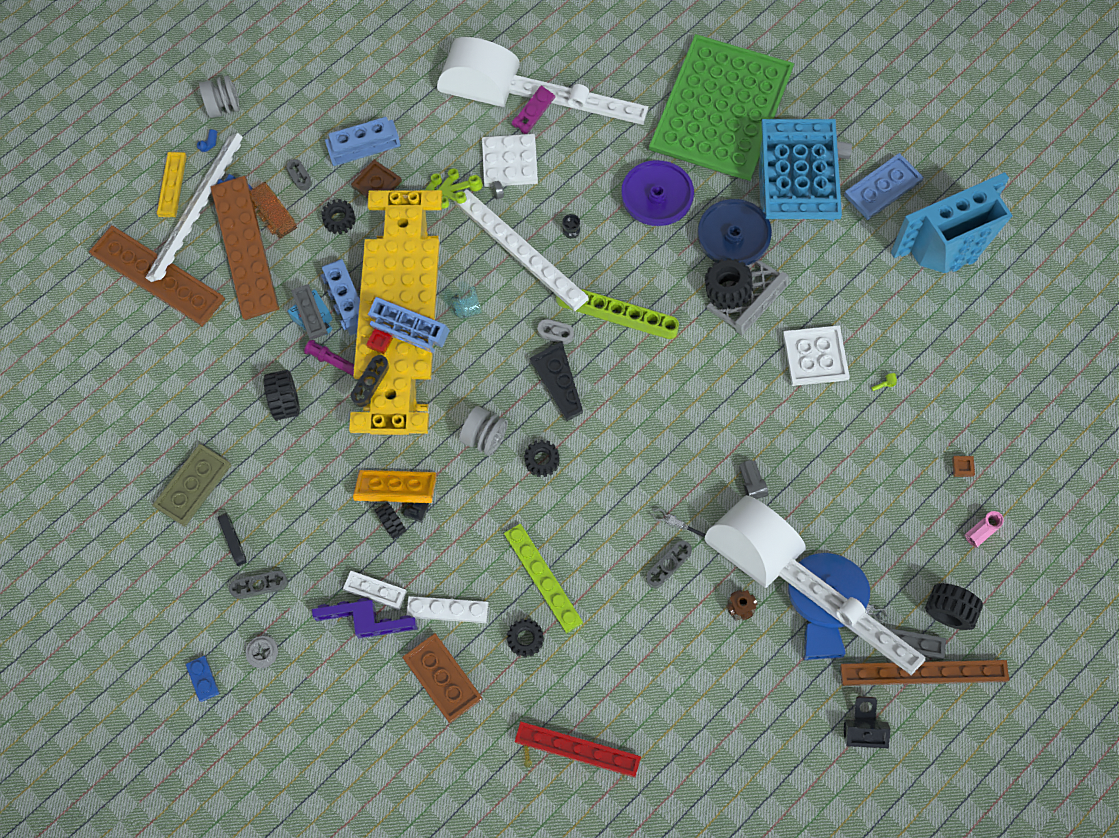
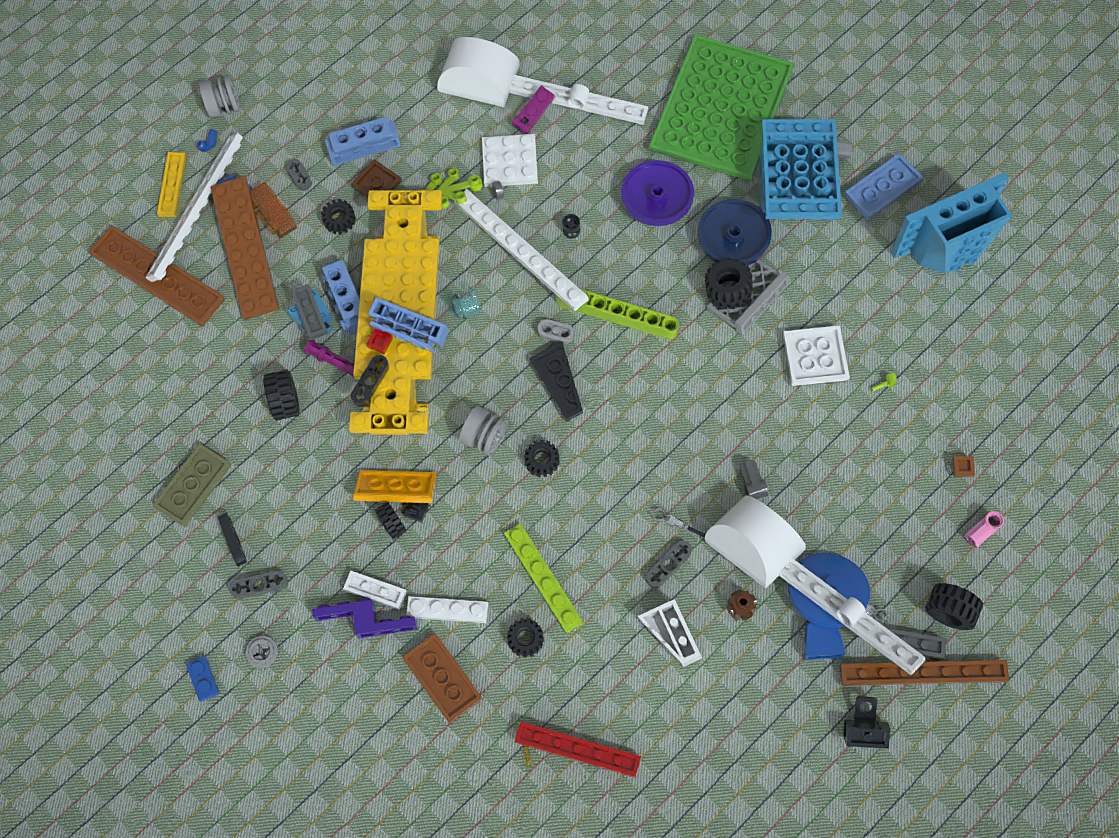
(672, 631): none -> white wedge

